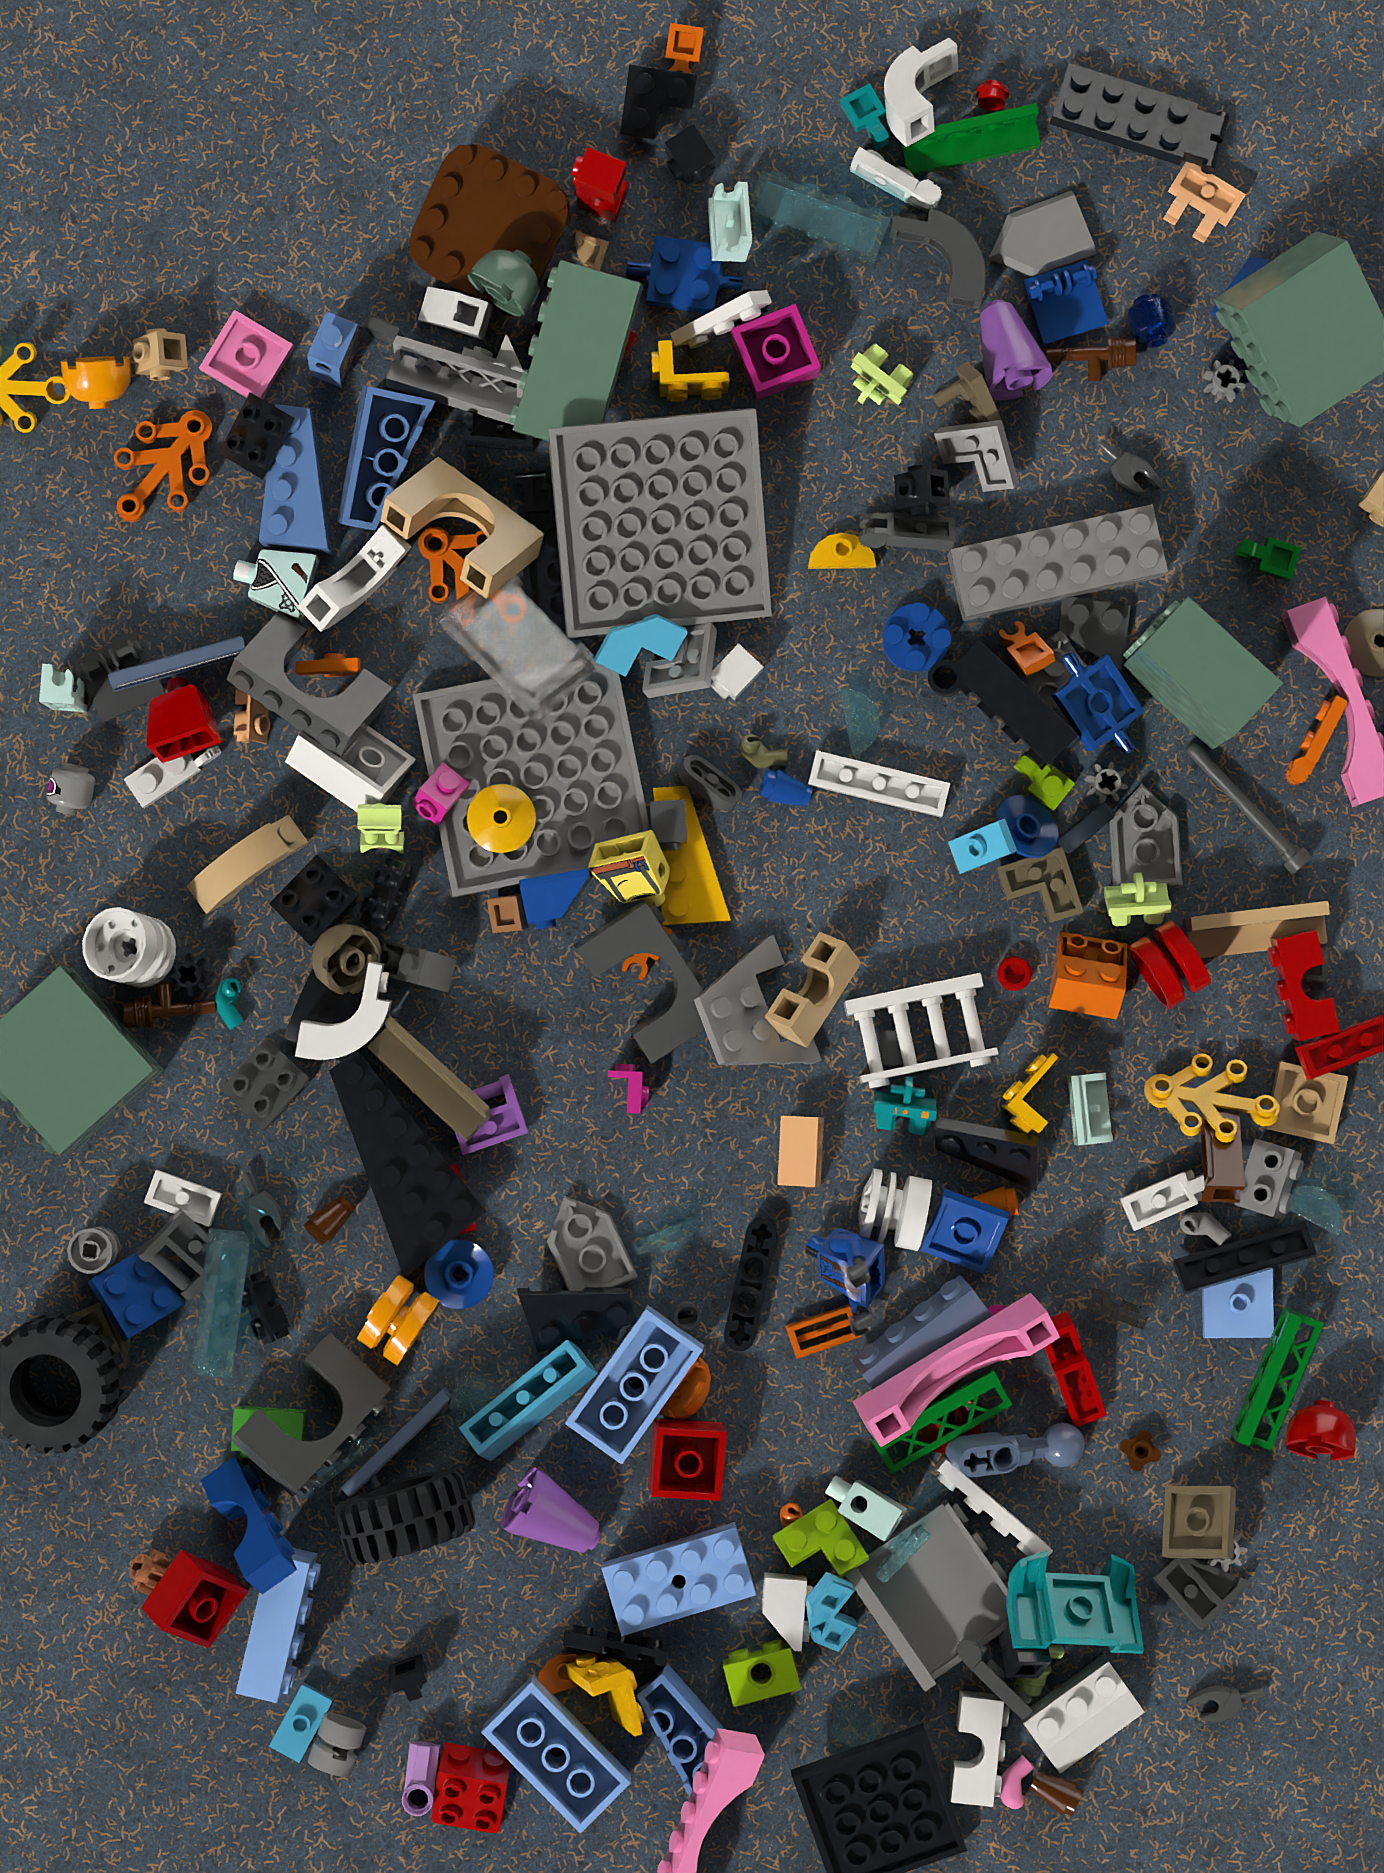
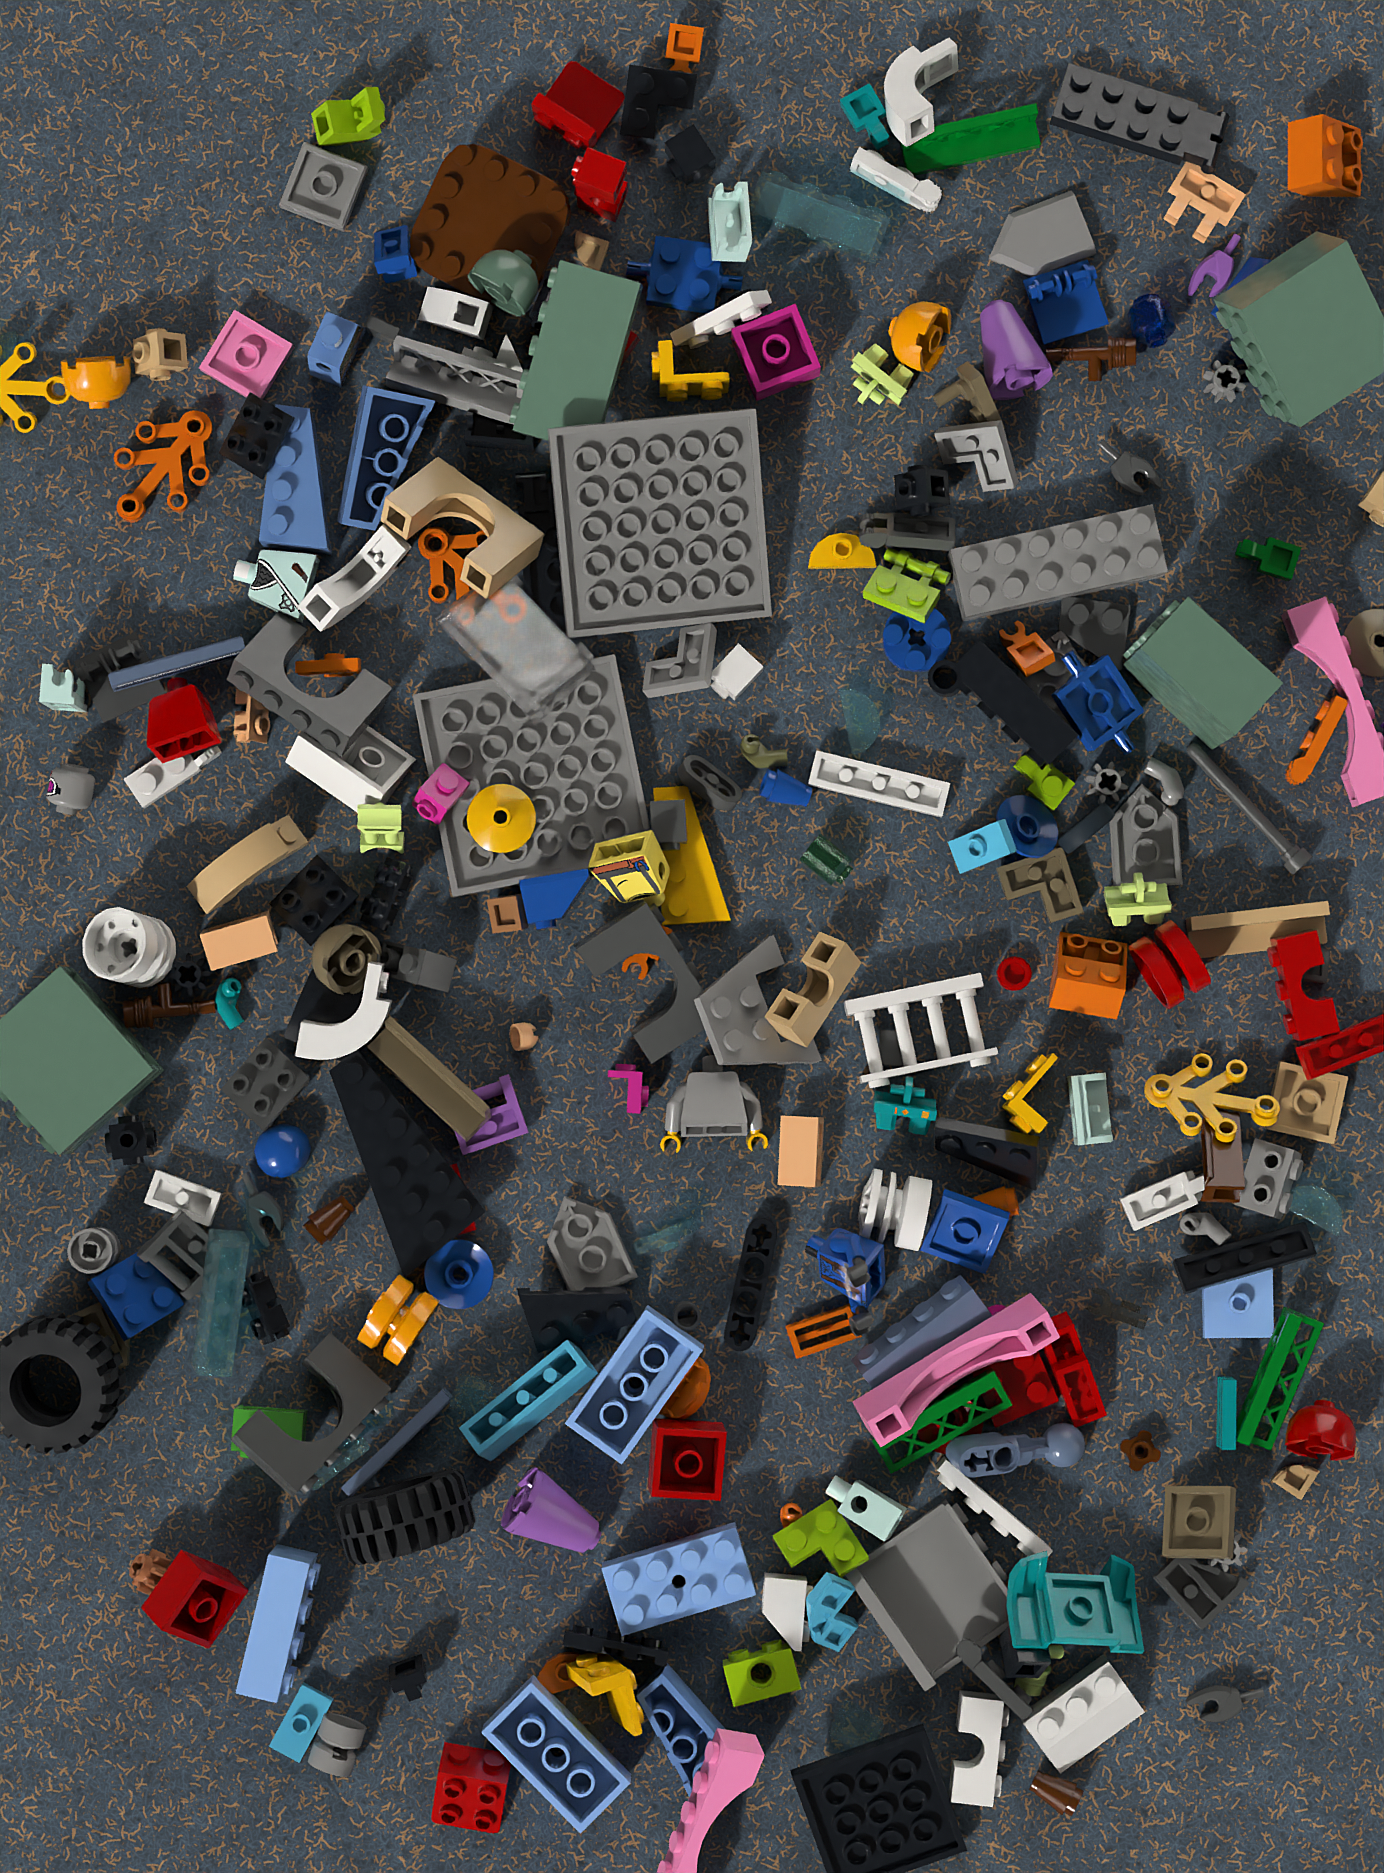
(142, 1133): none -> black brick
(239, 940): none -> light nougat hinge
(263, 1553): blue arch -> none
(282, 1150): none -> blue hair
(323, 186): none -> light grey plate
(349, 120): none -> lime brick
(393, 255): none -> blue slope
(421, 1774): lavender piece -> none
(522, 1036): none -> light nougat hinge
(578, 106): none -> red bracket
(625, 642): medium azure tile -> none
(713, 1106): none -> light grey torso
(827, 860): none -> clear green brick
(901, 1550): clear light blue plate -> none
(903, 593): none -> lime plate
(918, 334): none -> light orange cylinder
(957, 248): dark grey arch -> none
(992, 95): red plate -> none
(1011, 1783): bright pink arm -> none
(1025, 1385): none -> red plate
(1169, 778): none -> light grey arm
(1217, 265): none -> medium lavender hand
(1226, 1413): none -> teal tile
(1295, 1479): none -> tan tile
(1324, 157): none -> orange slope

